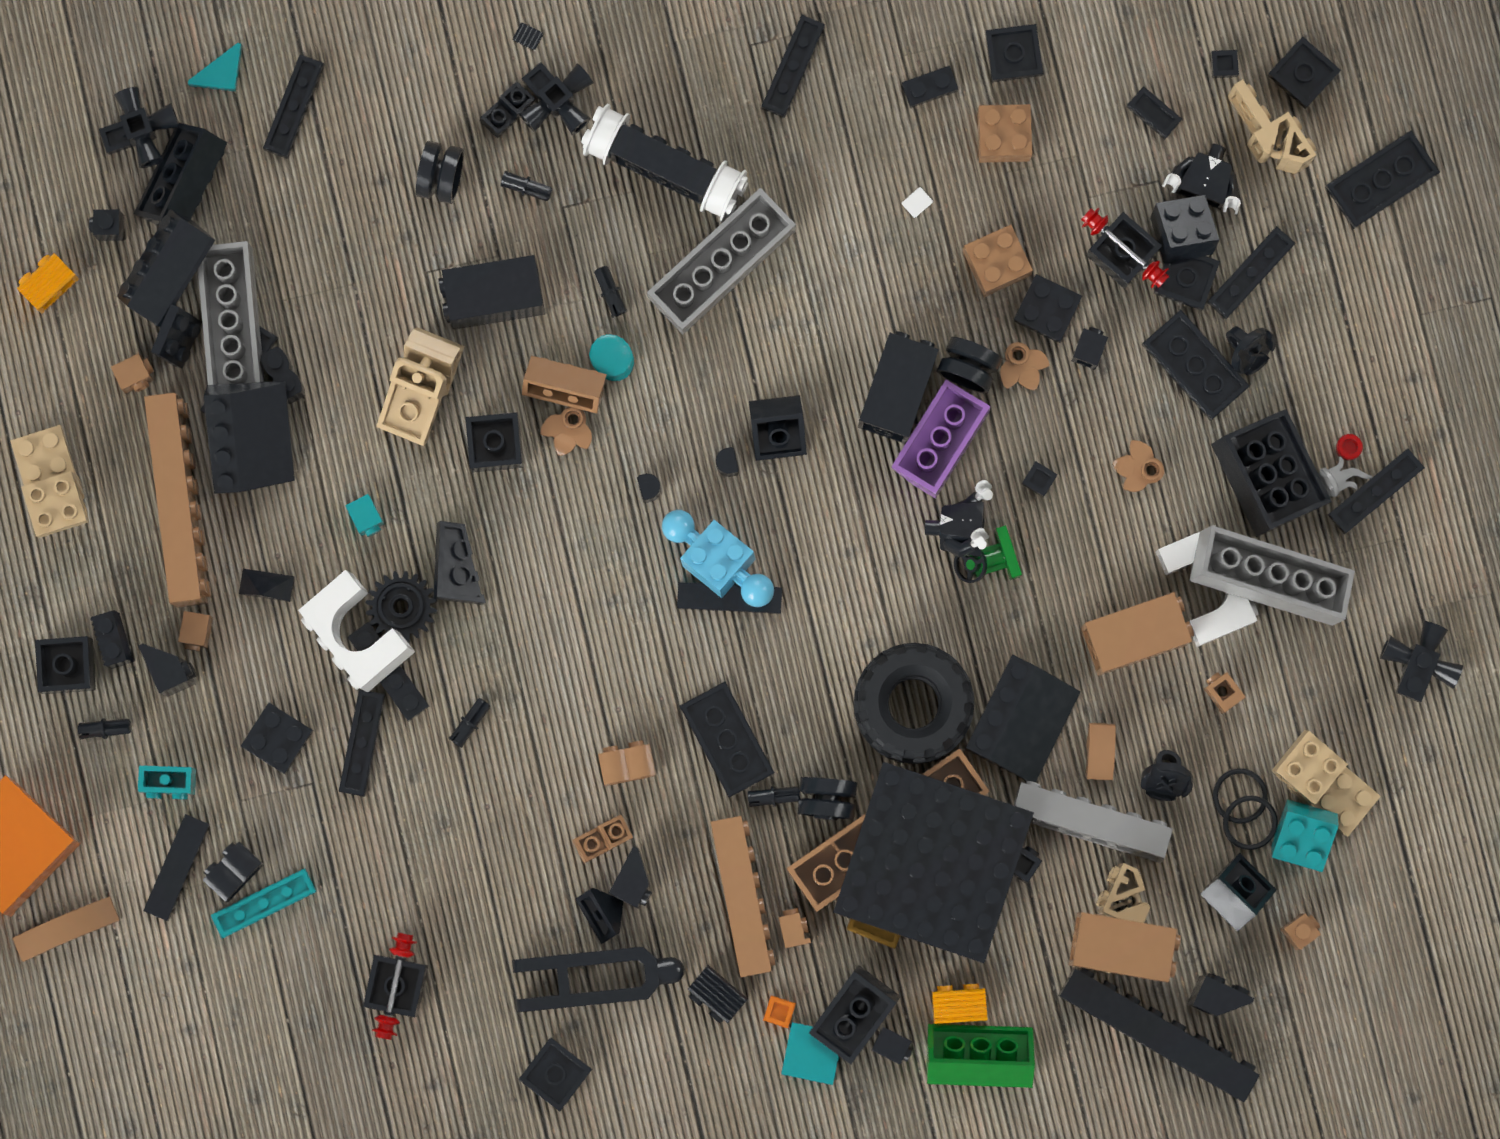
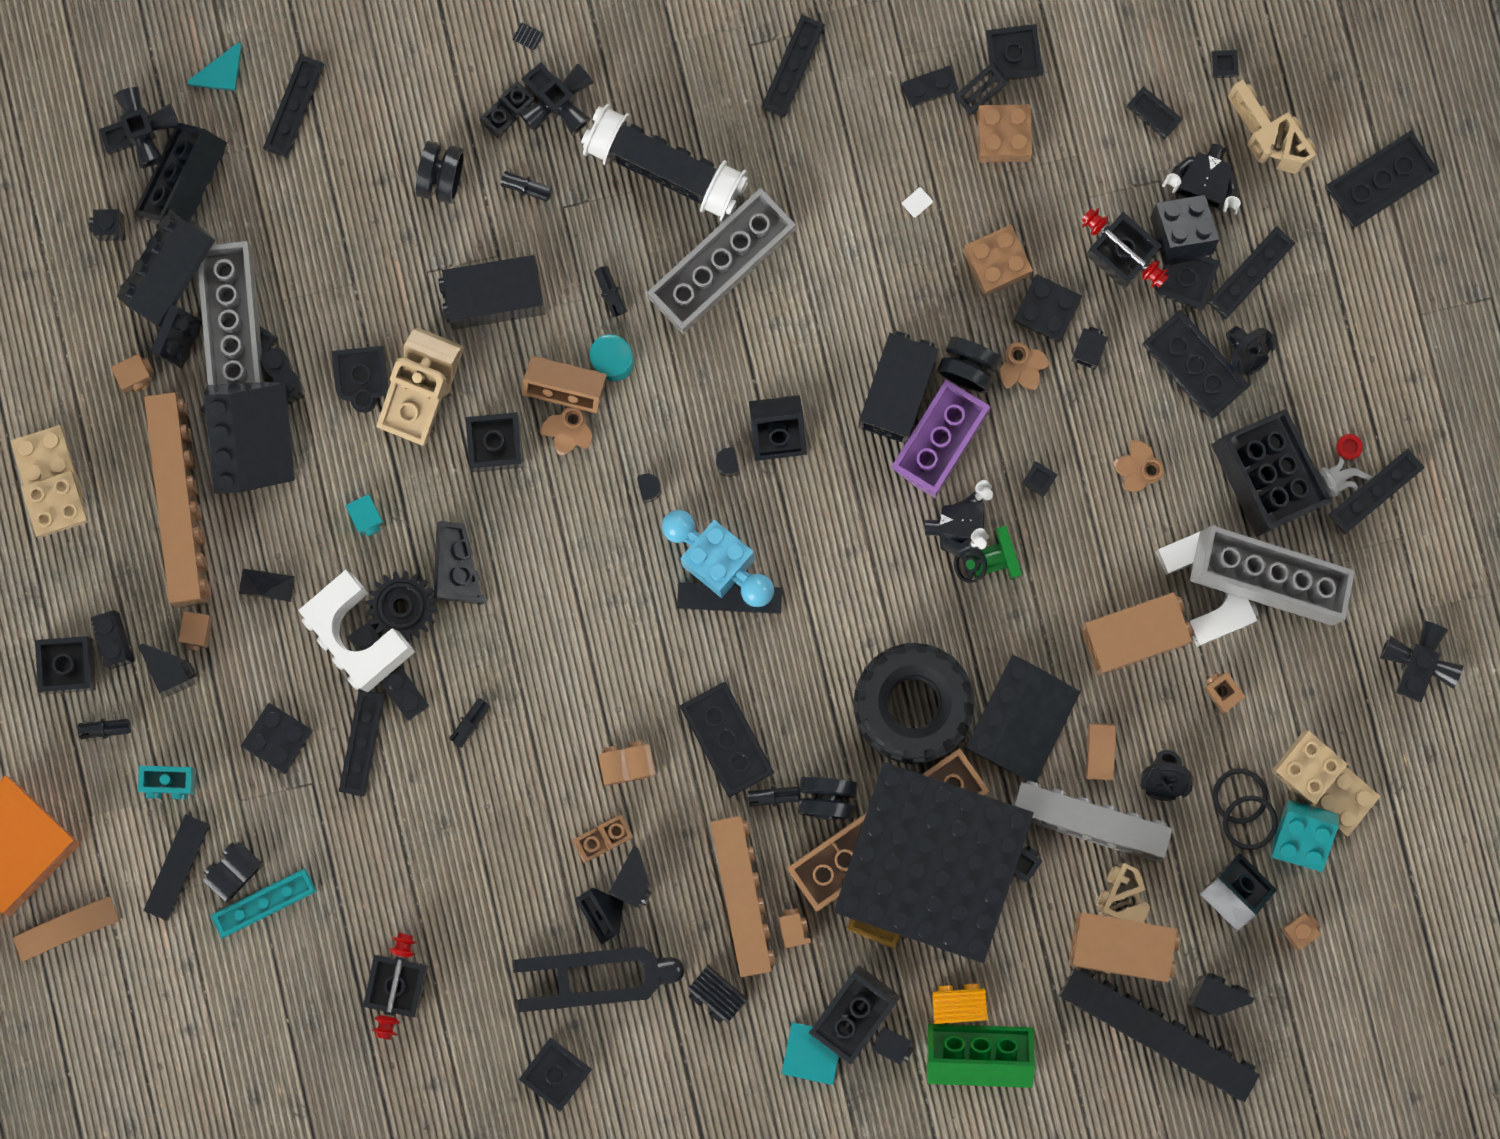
(47, 282): light orange brick -> none
(360, 376): none -> black plate
(779, 1011): orange tile -> none
(998, 75): none -> black tile
(1304, 72): black plate -> none

